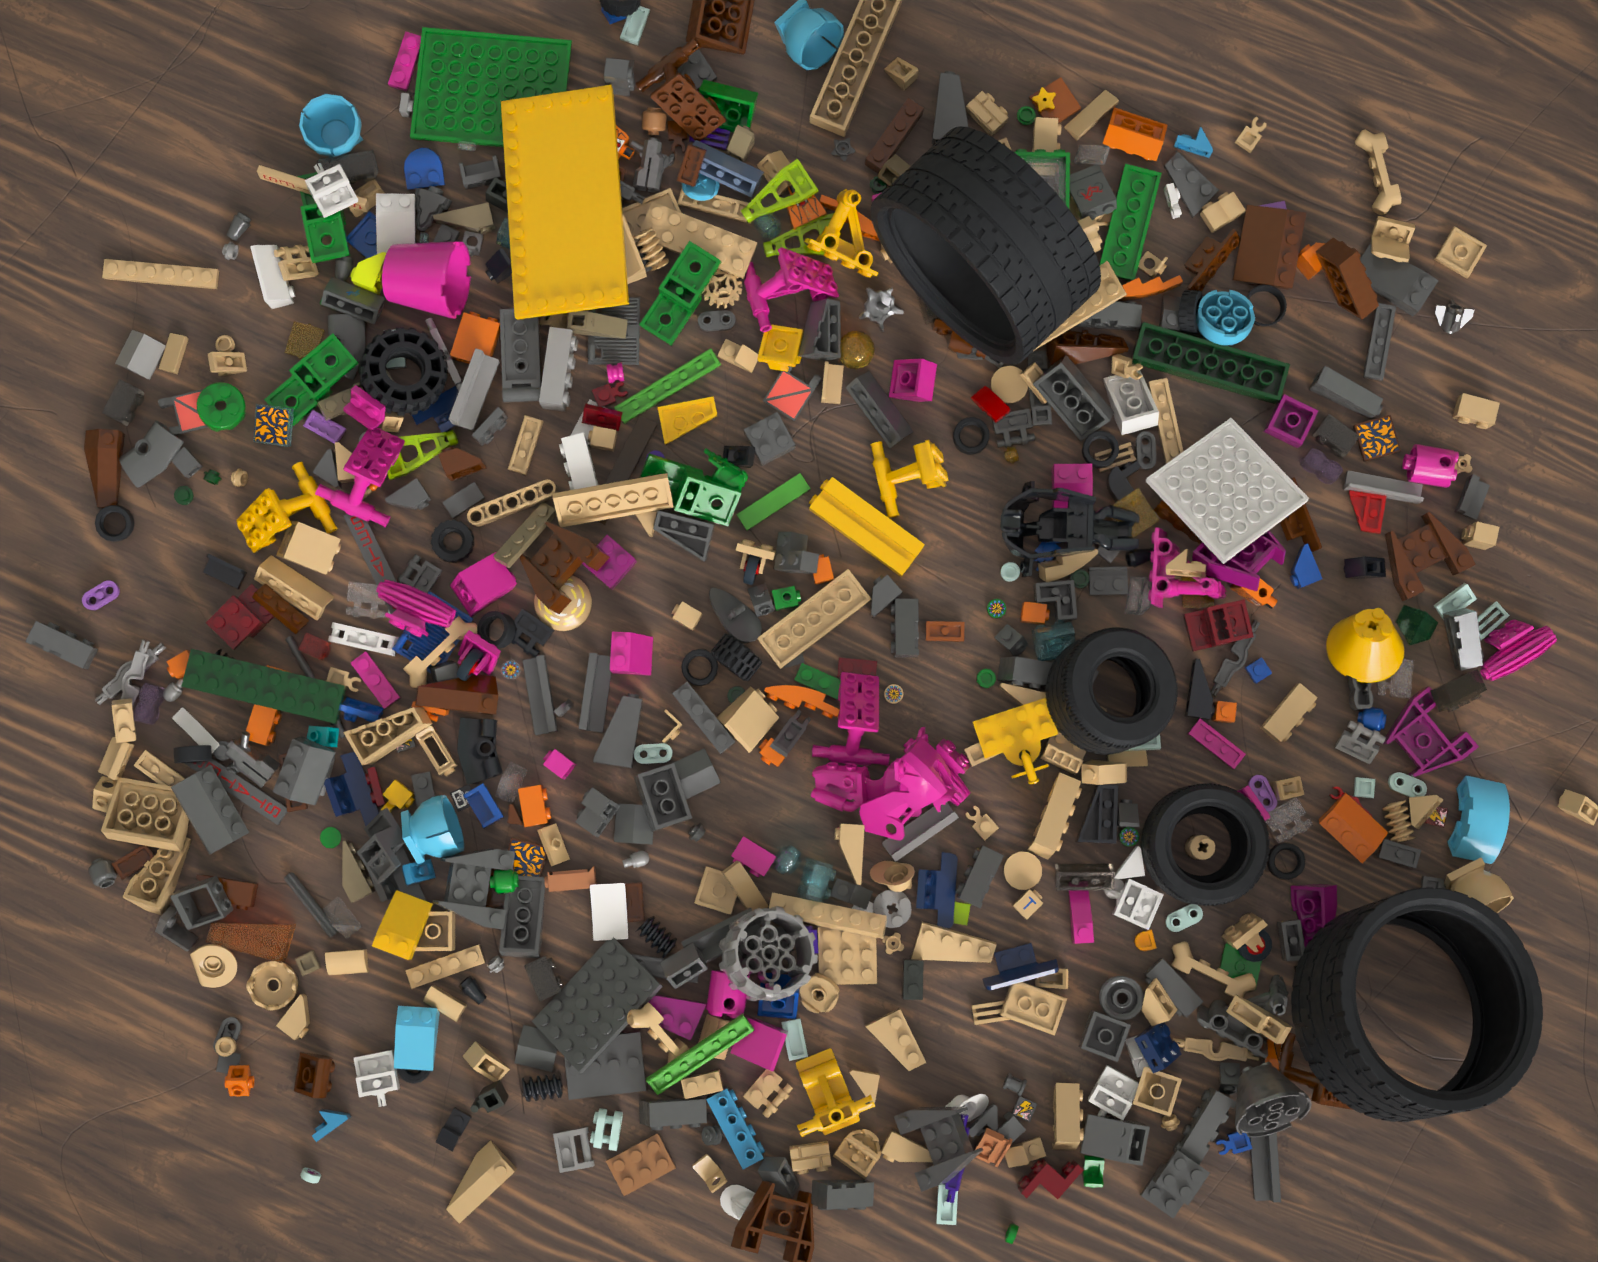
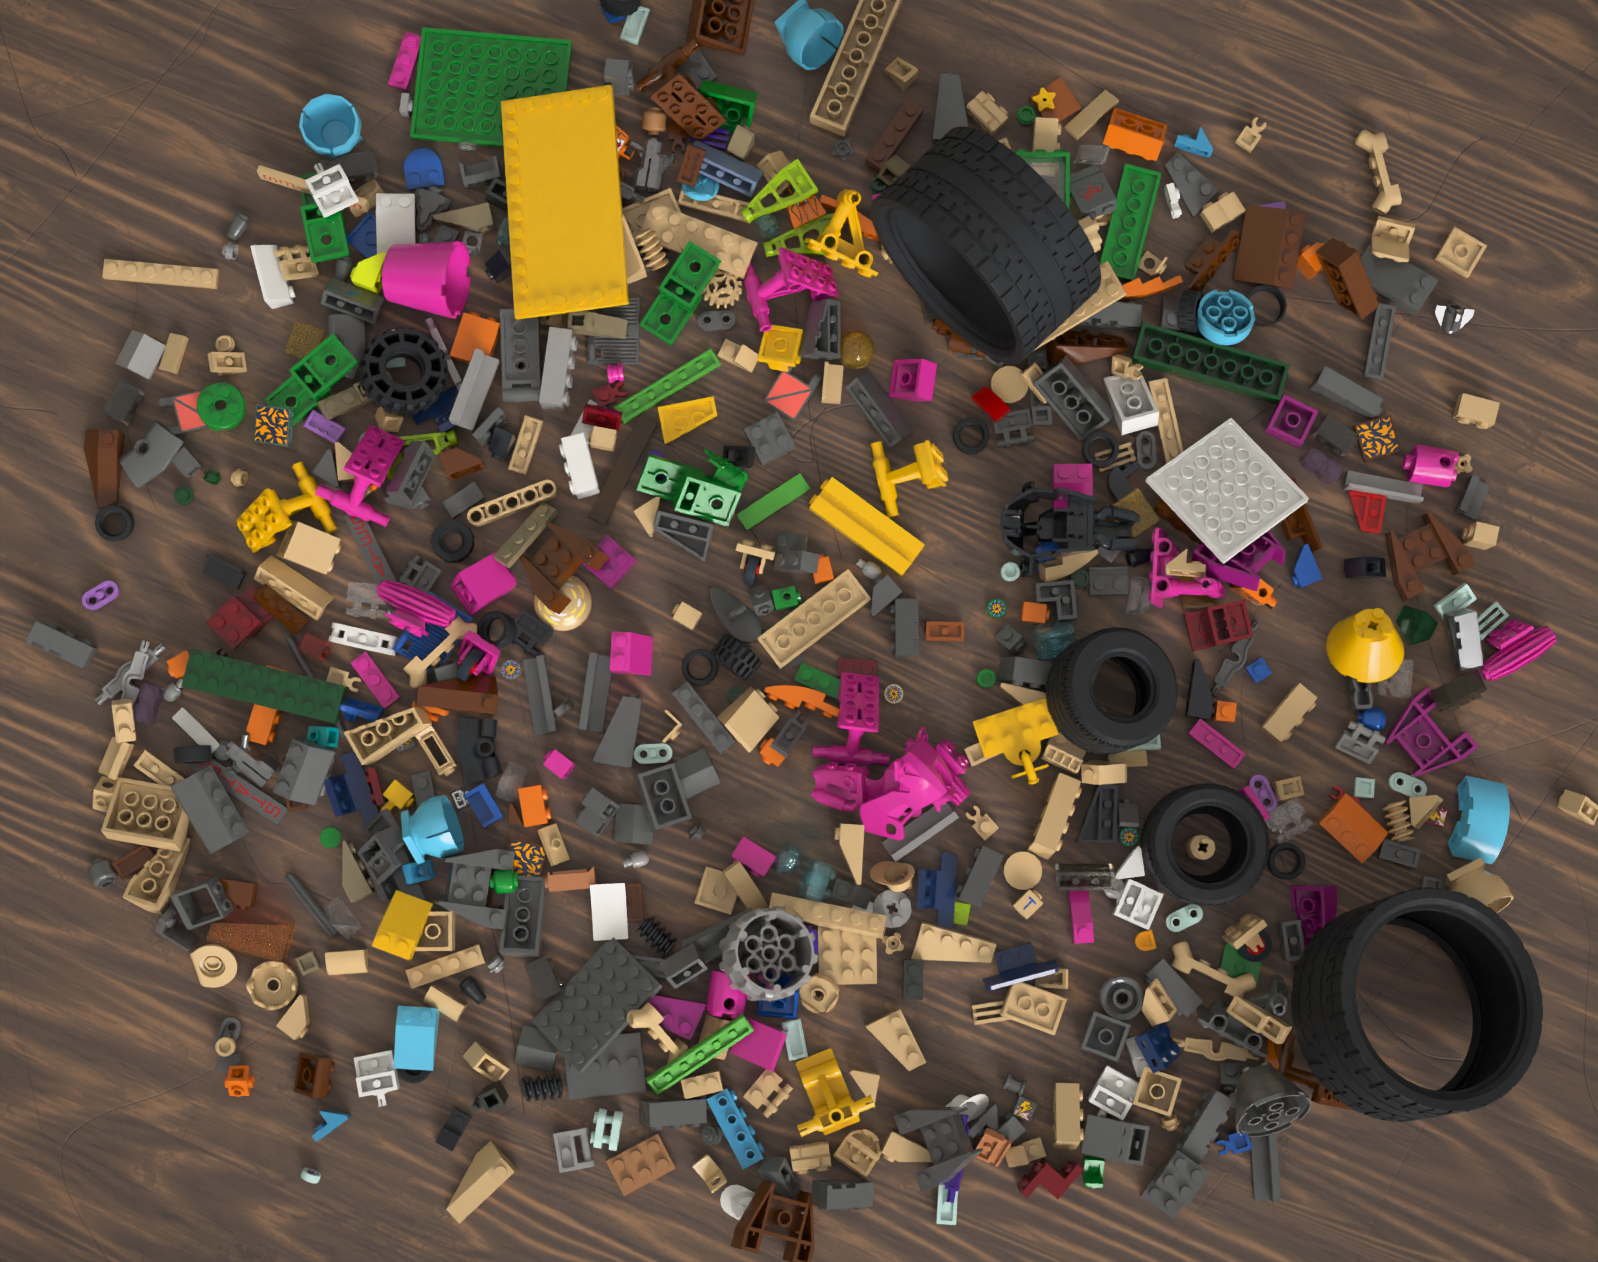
(365, 408): dark pink bracket -> none
(410, 472): none -> dark grey slope
(501, 444): none -> black slope
(613, 500): tan plate -> none
(870, 569): none -> light grey cylinder
(879, 306): flat silver piece -> none
(1011, 455): clear yellow plate -> none
(1011, 1233): green tile -> none

